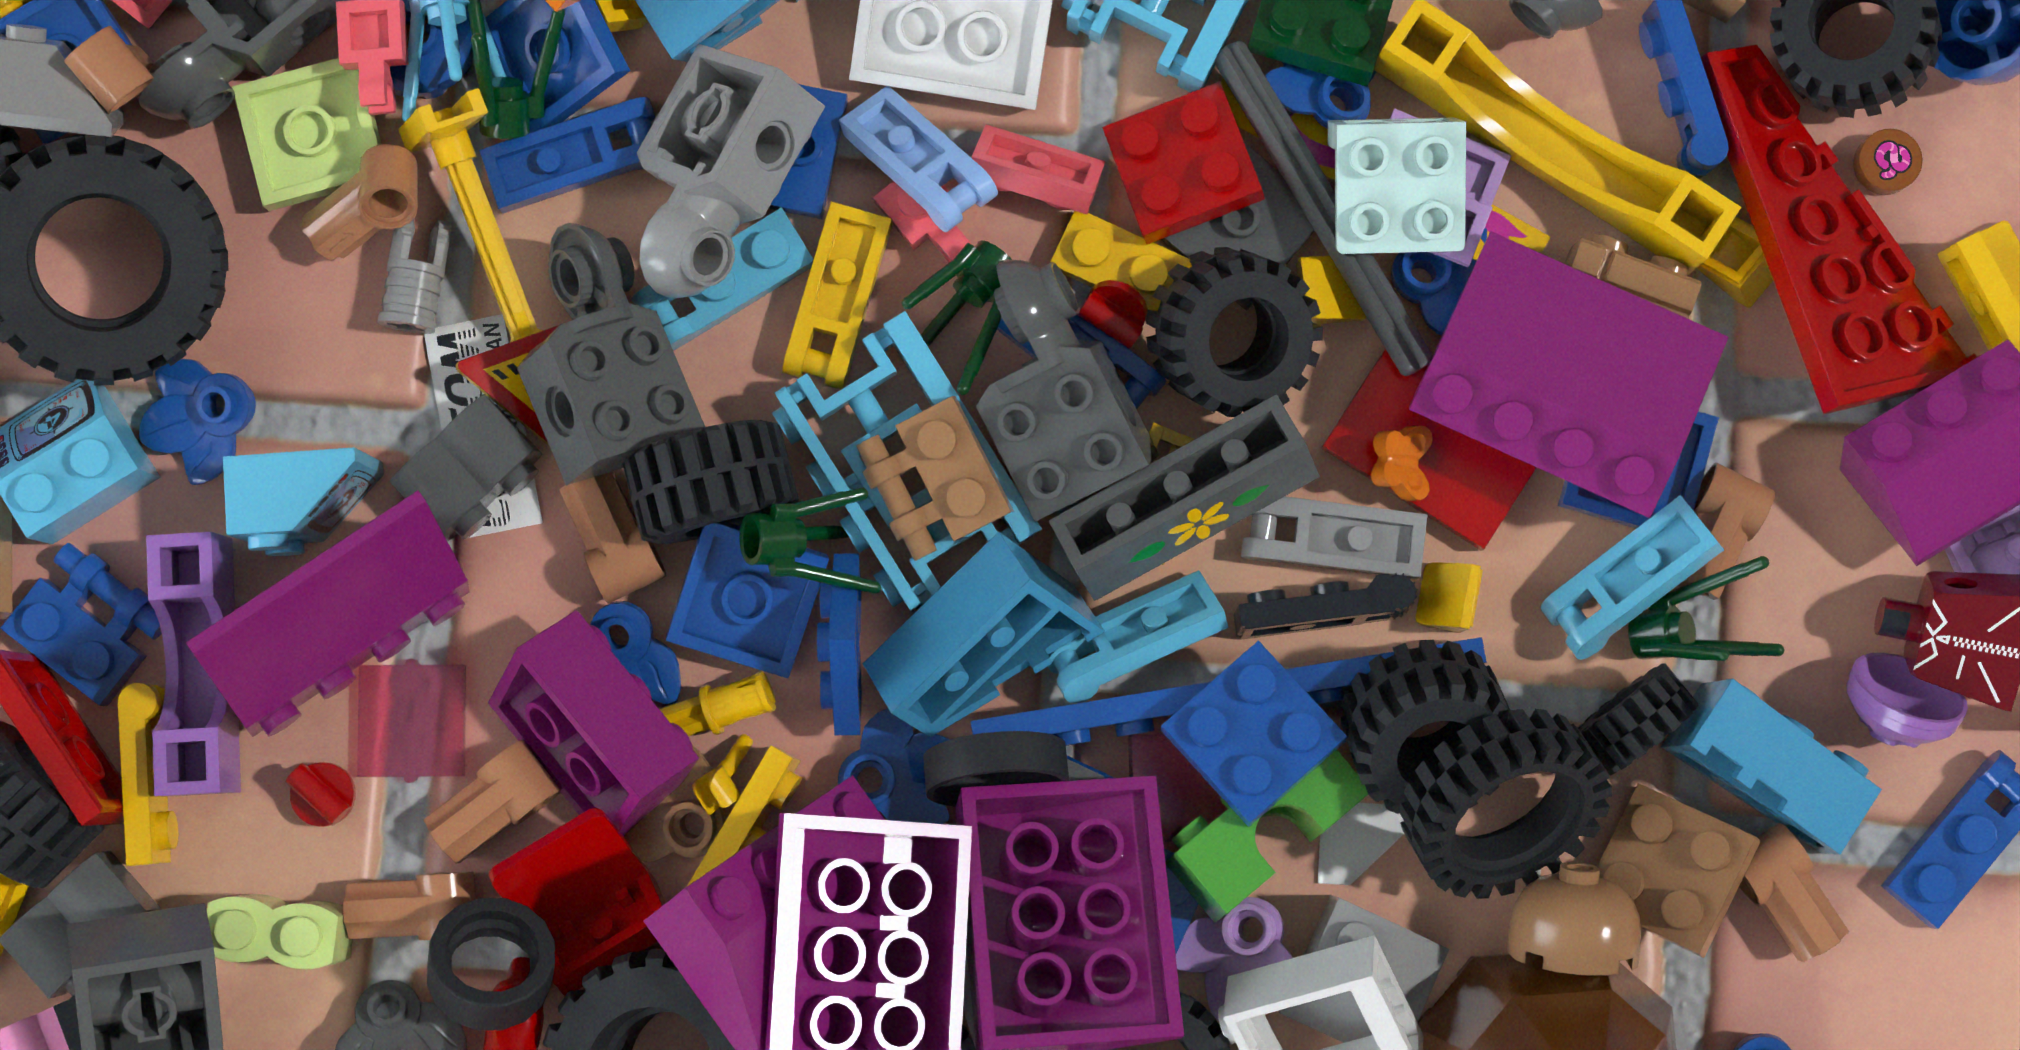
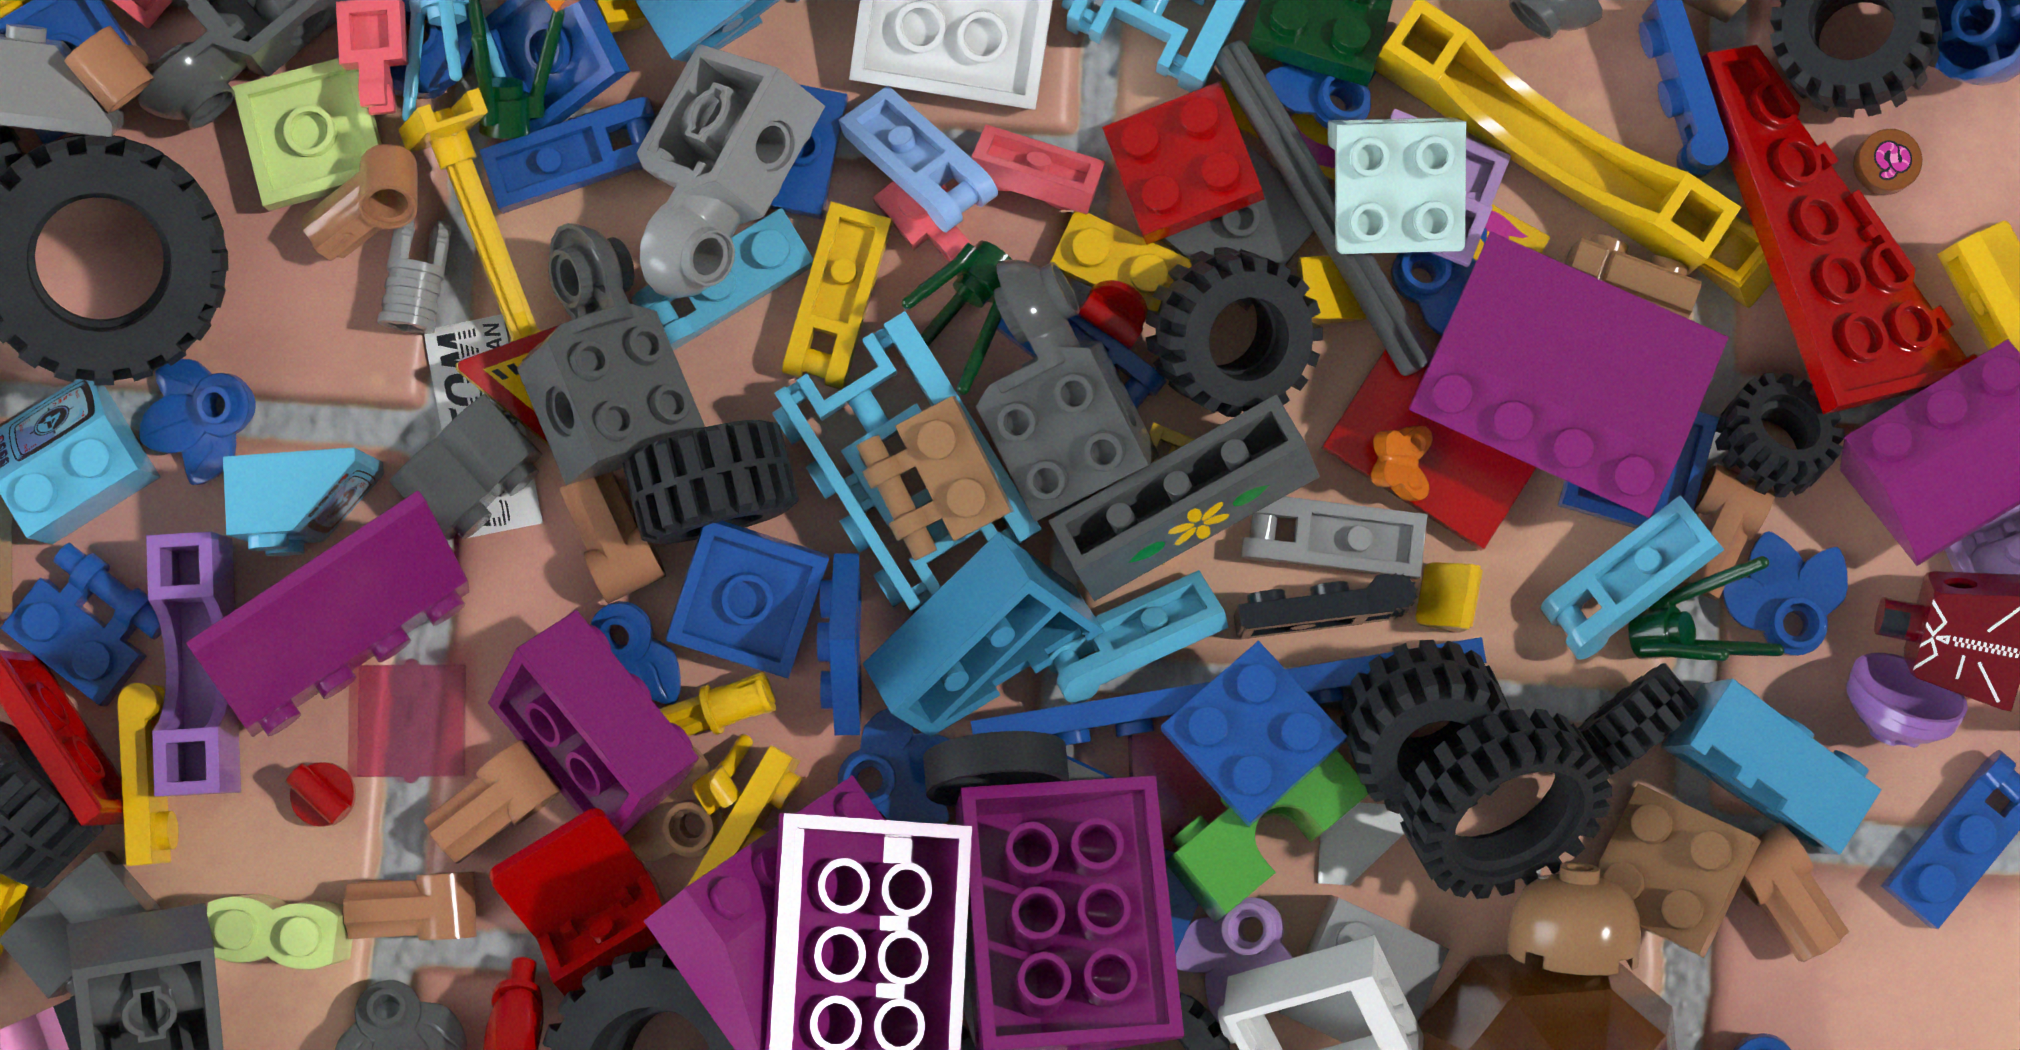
(490, 919): black tyre -> none
(780, 538): dark green plant -> none
(1763, 457): none -> black tyre
(1786, 586): none -> blue plate

